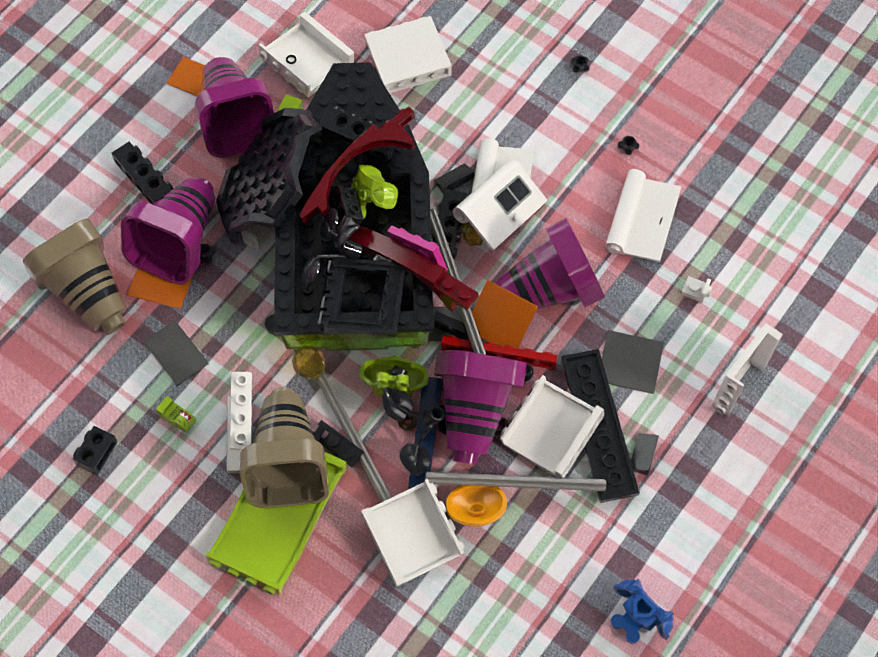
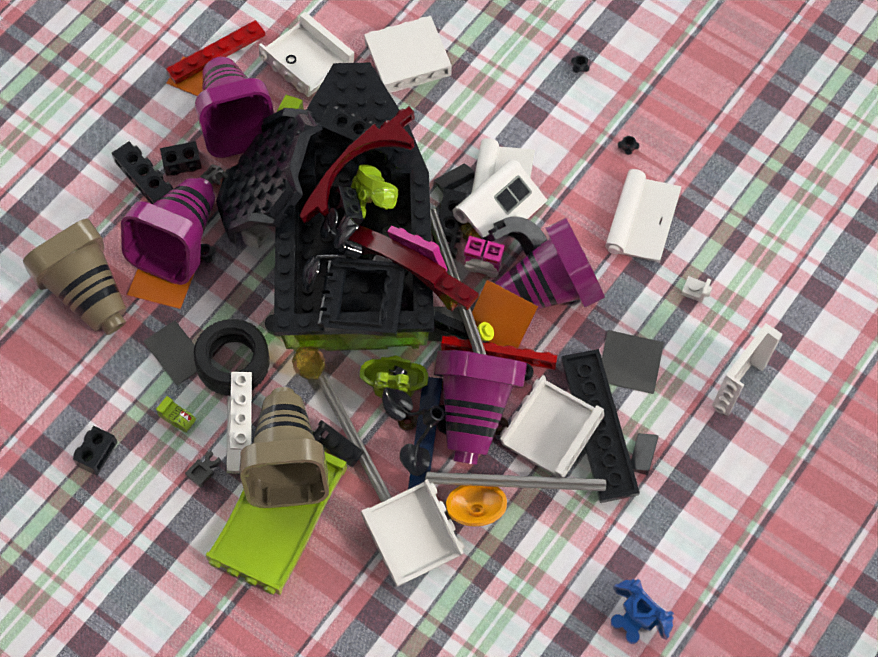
(180, 154): none -> black brick
(201, 471): none -> dark grey plate
(214, 174): none -> dark grey plate
(221, 48): none -> red plate
(226, 332): none -> black tyre
(483, 260): none -> dark pink hips
(485, 331): none -> neon yellow plate
(521, 229): none -> arch

